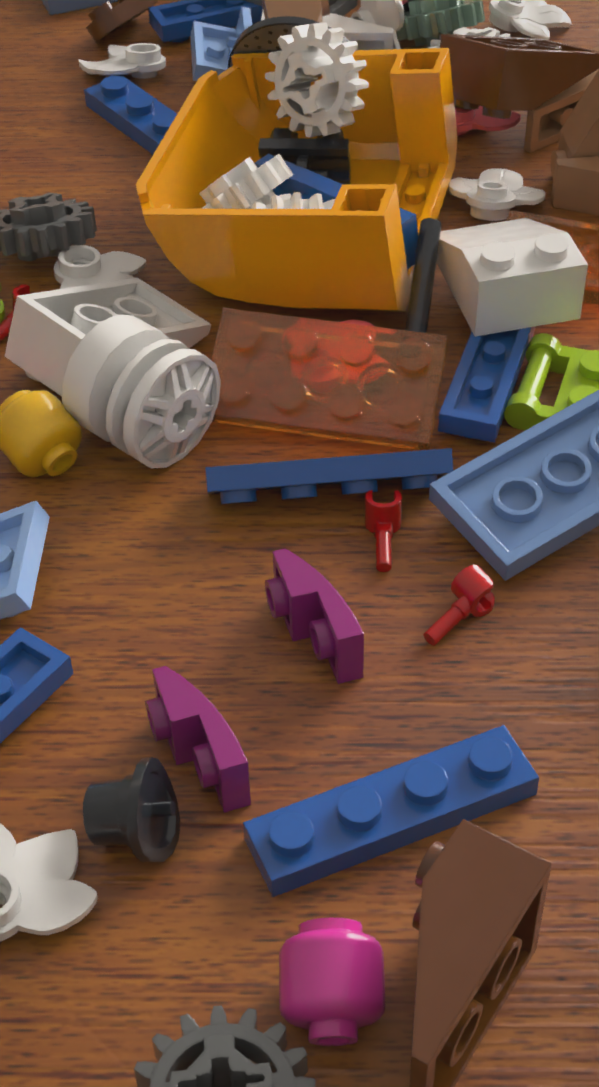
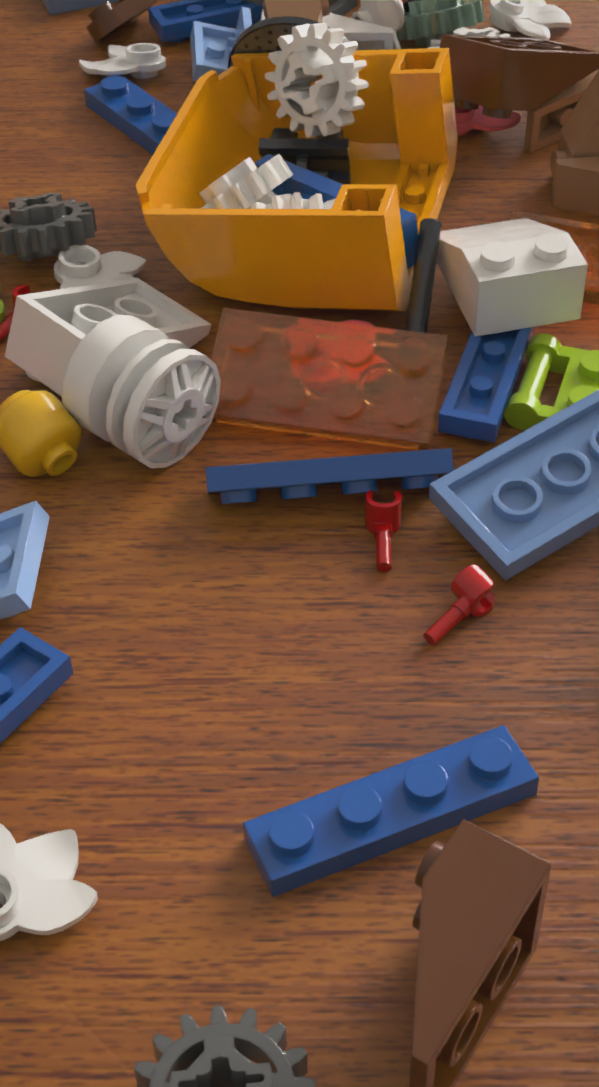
(135, 812): black piece -> none
(199, 735): magenta slope -> none
(318, 612): magenta slope -> none
(331, 980): dark pink head -> none
(495, 193): white plate -> none

